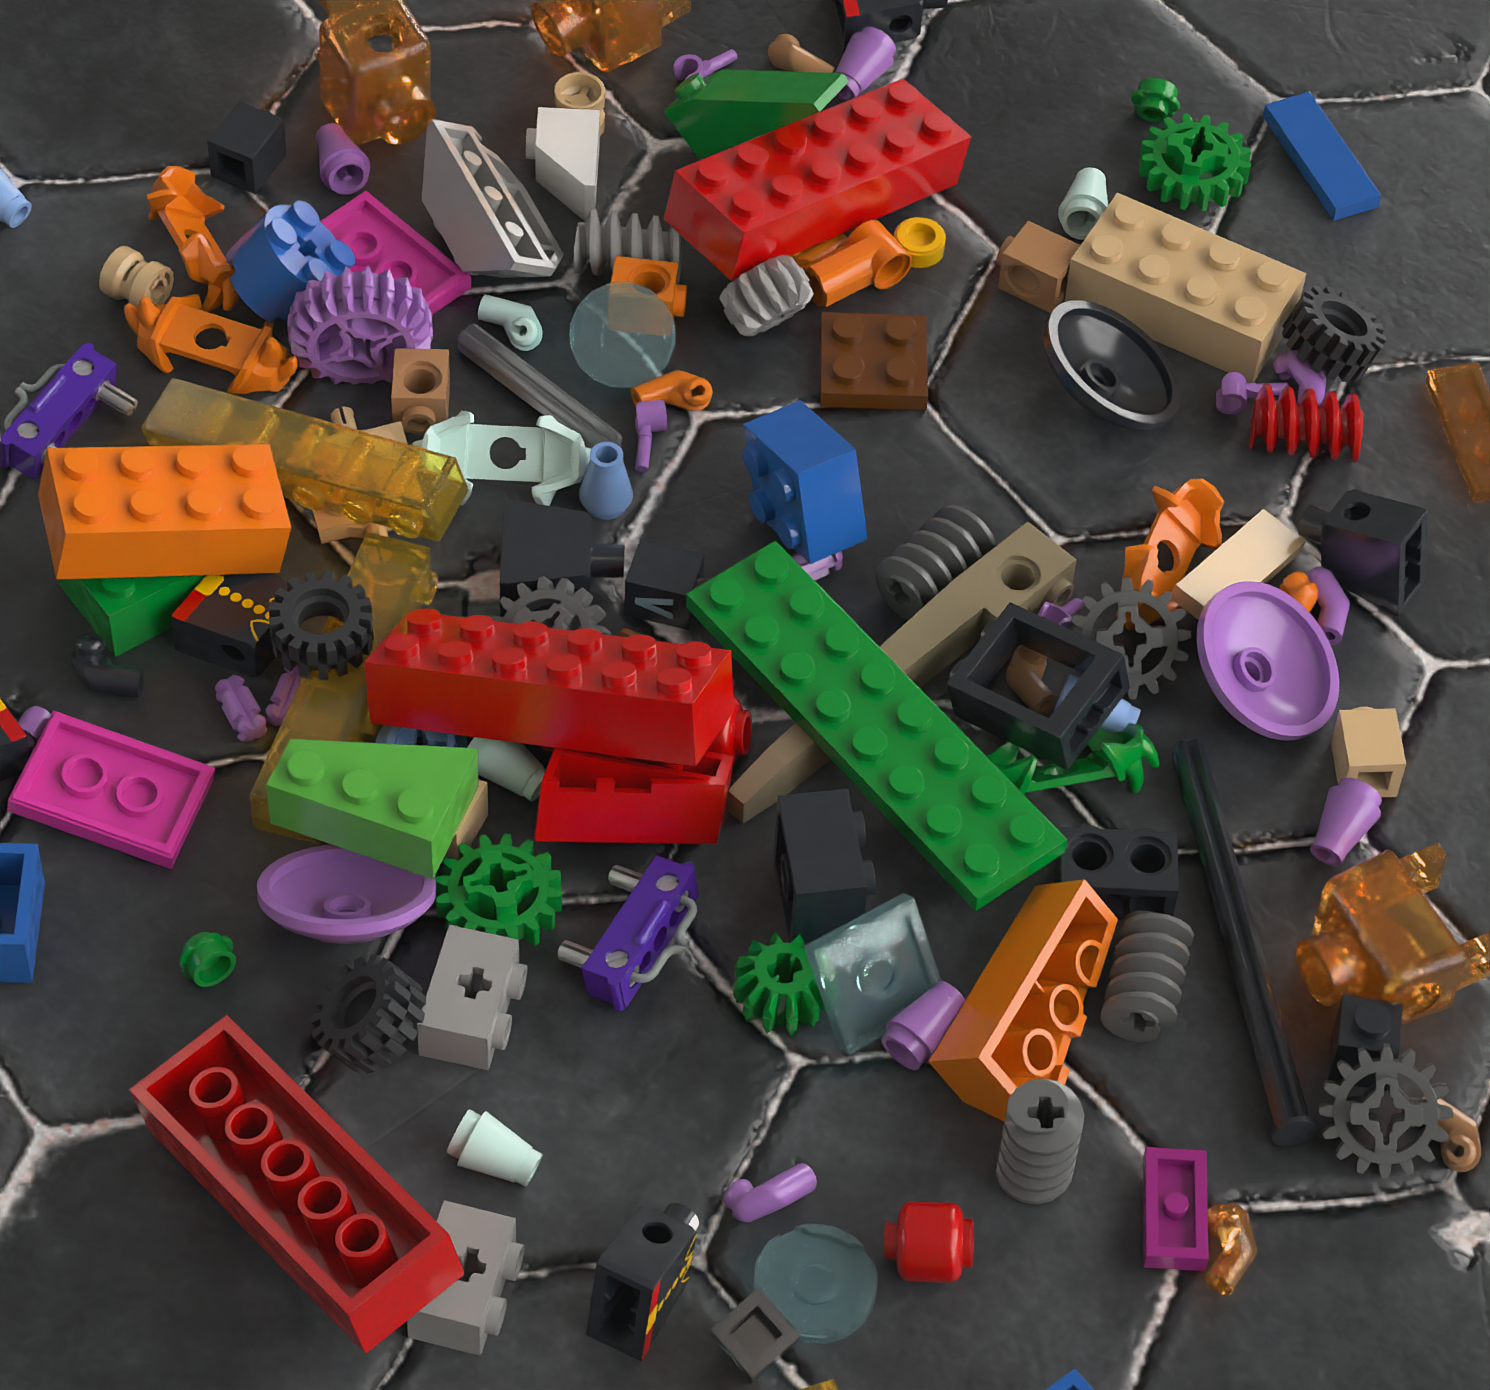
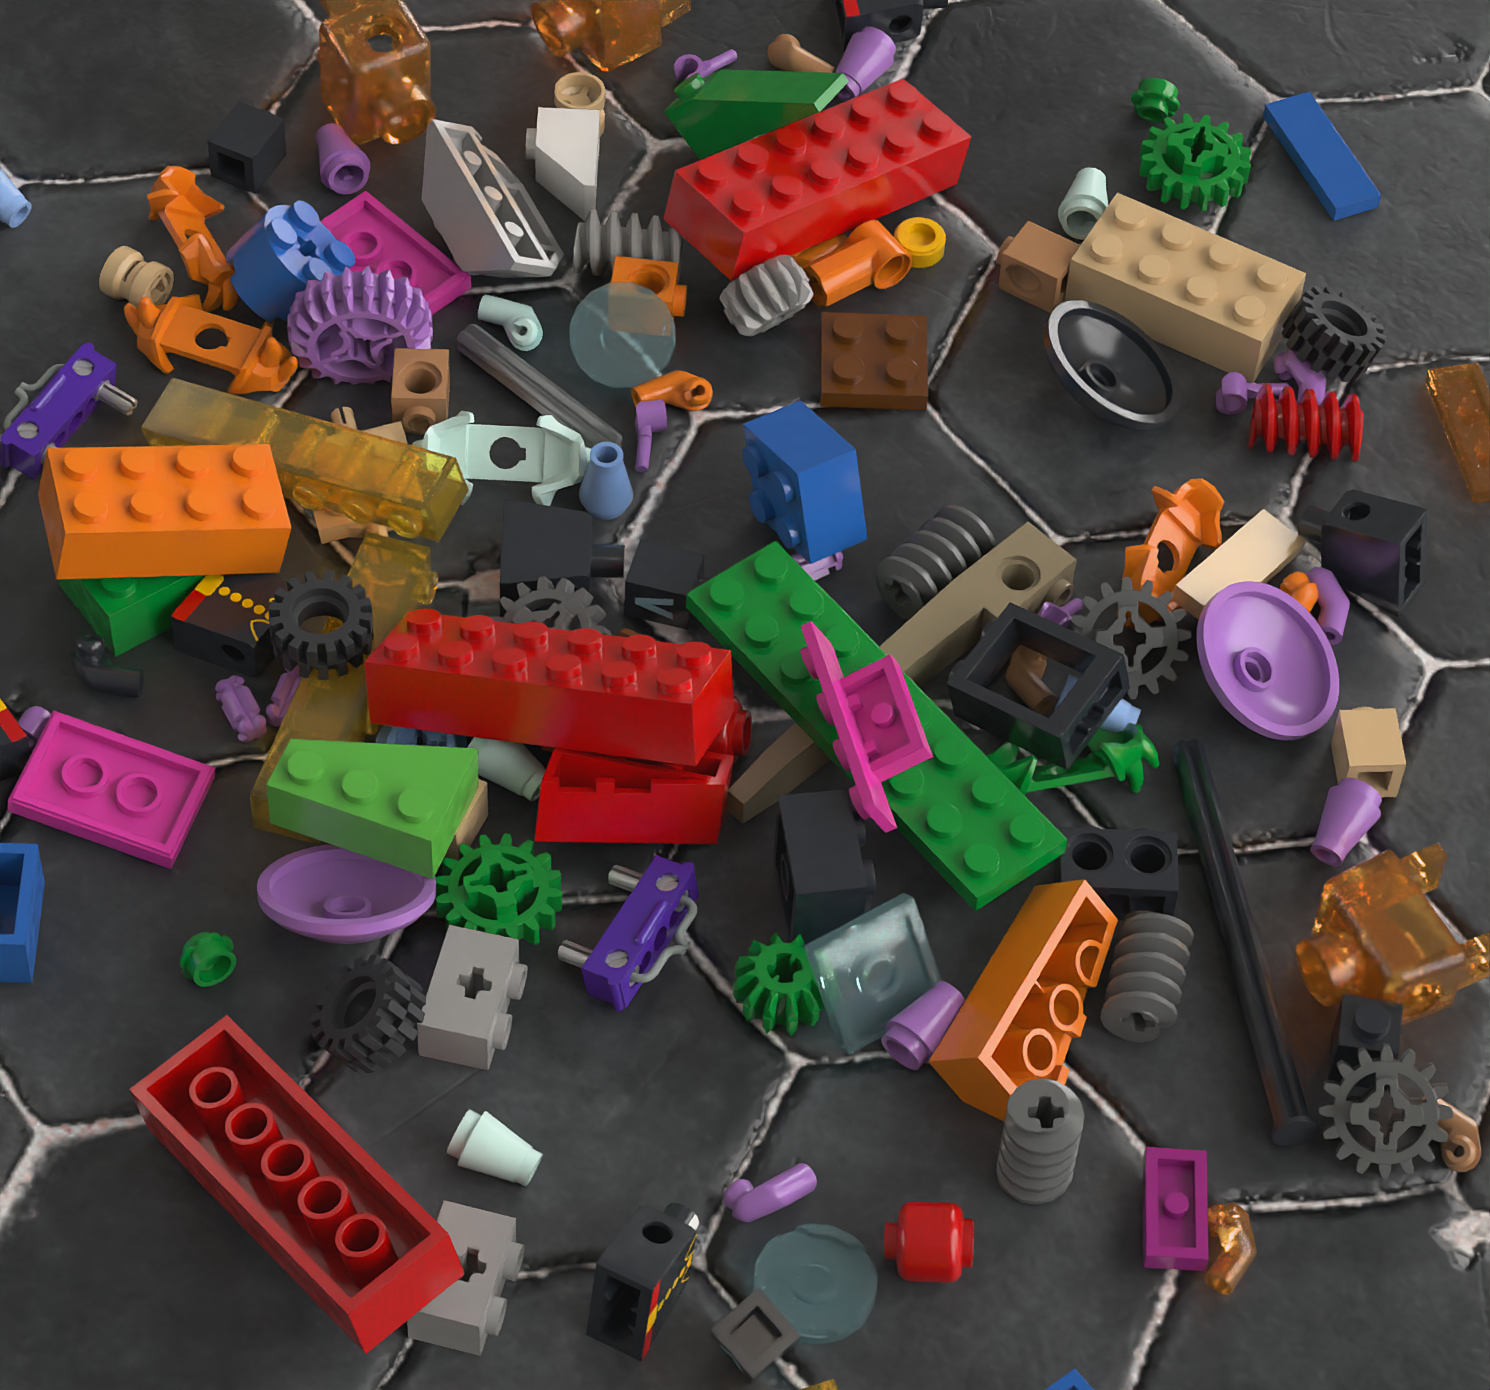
(873, 721): none -> dark pink bracket

